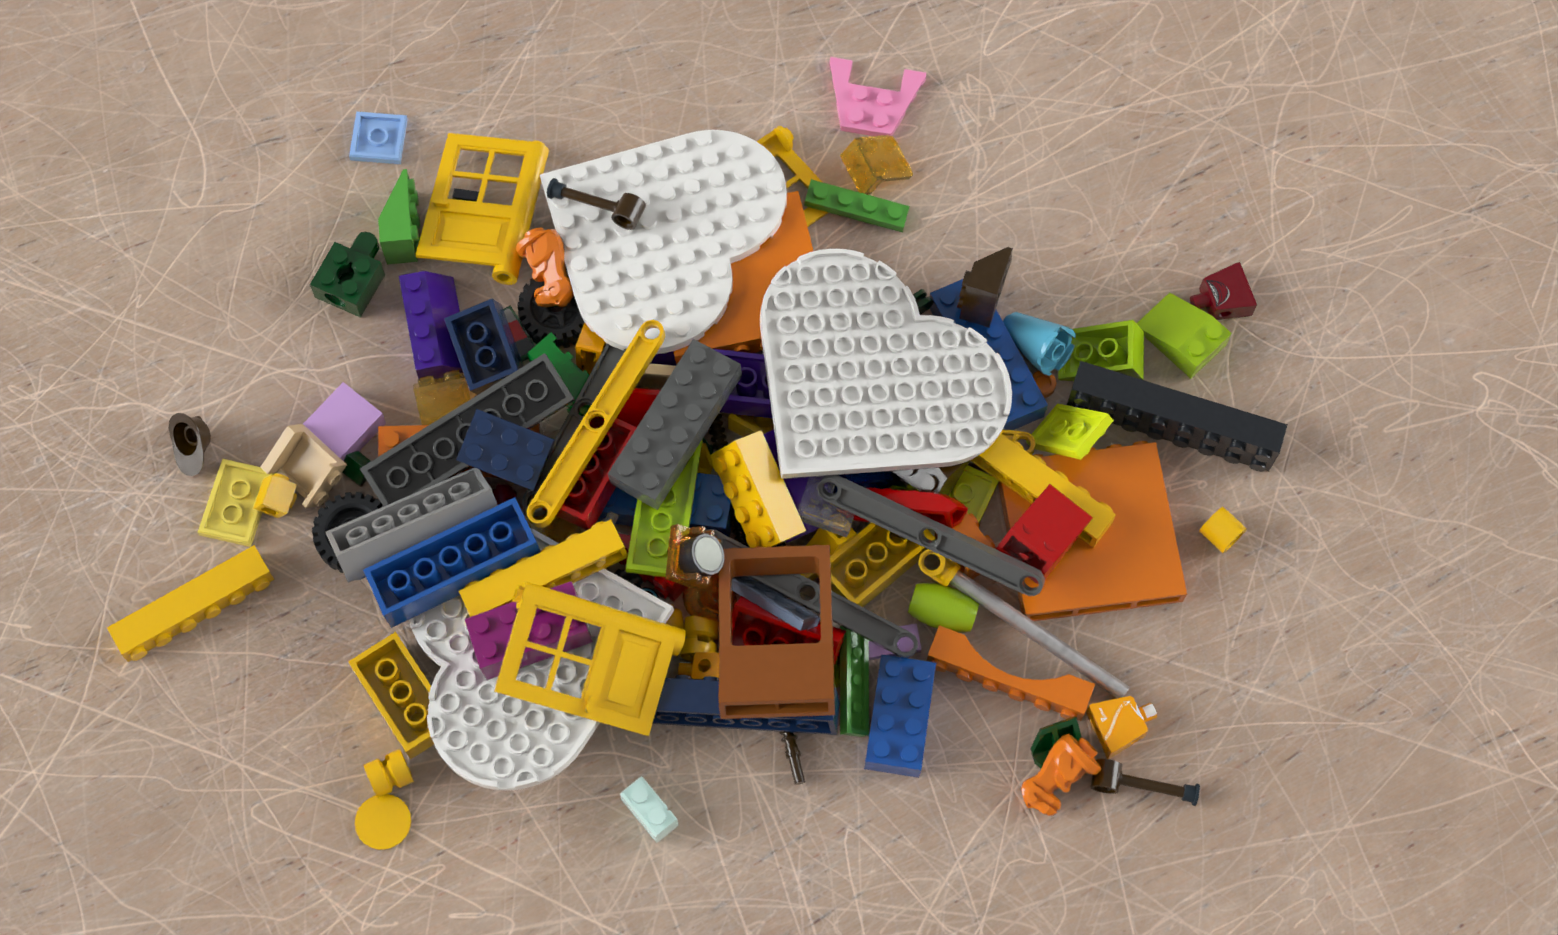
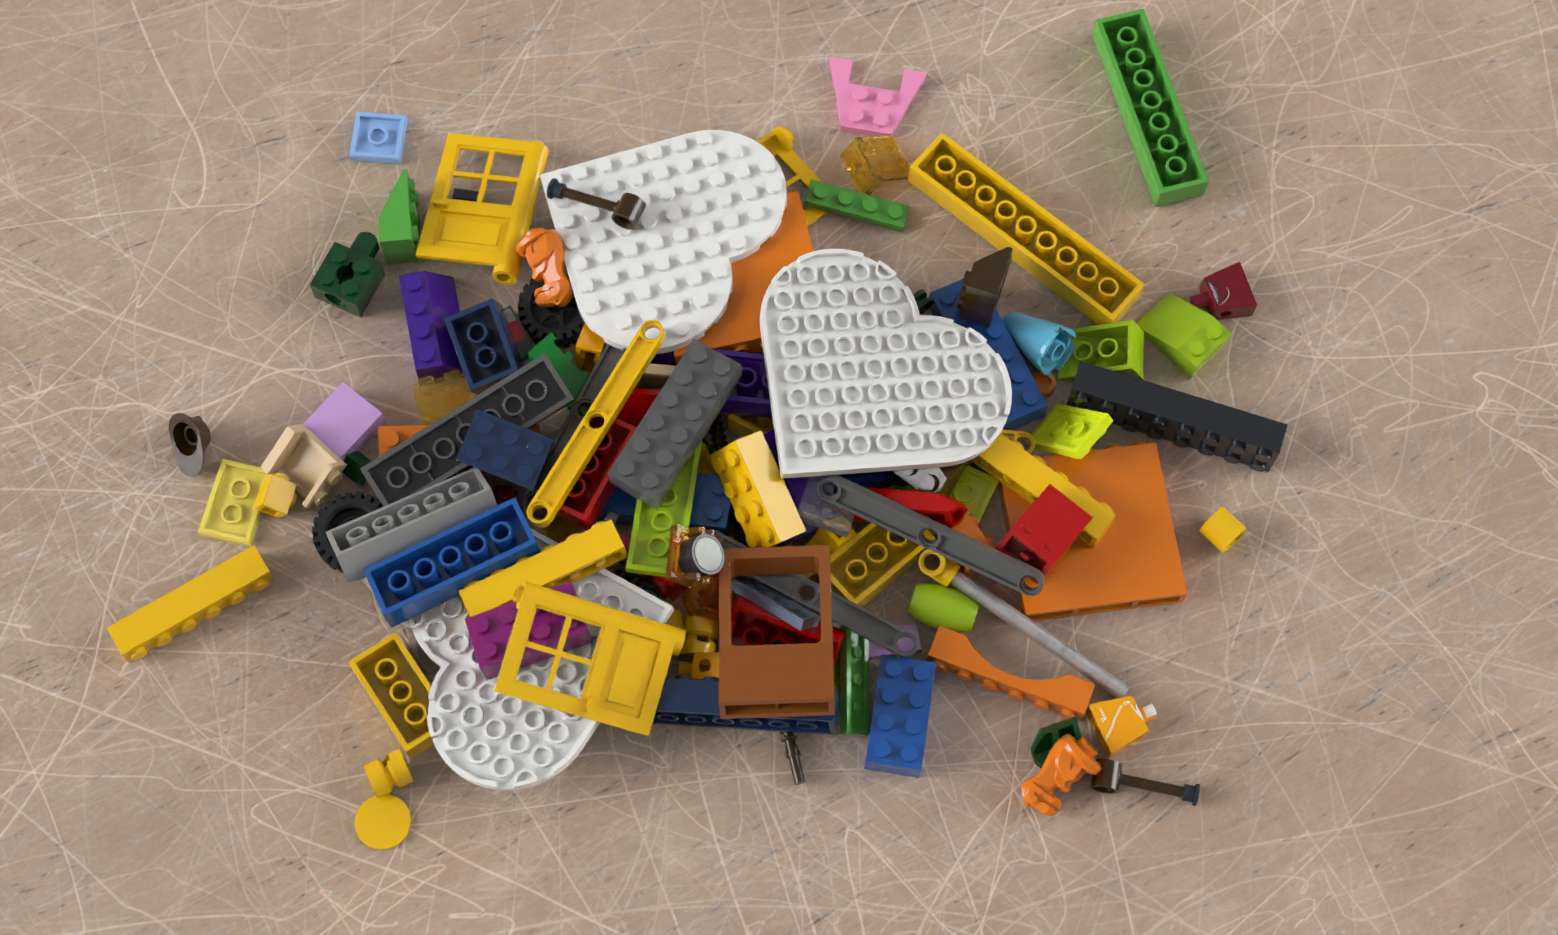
(649, 809): light aqua brick -> none
(1038, 238): none -> yellow brick
(1149, 108): none -> bright green brick

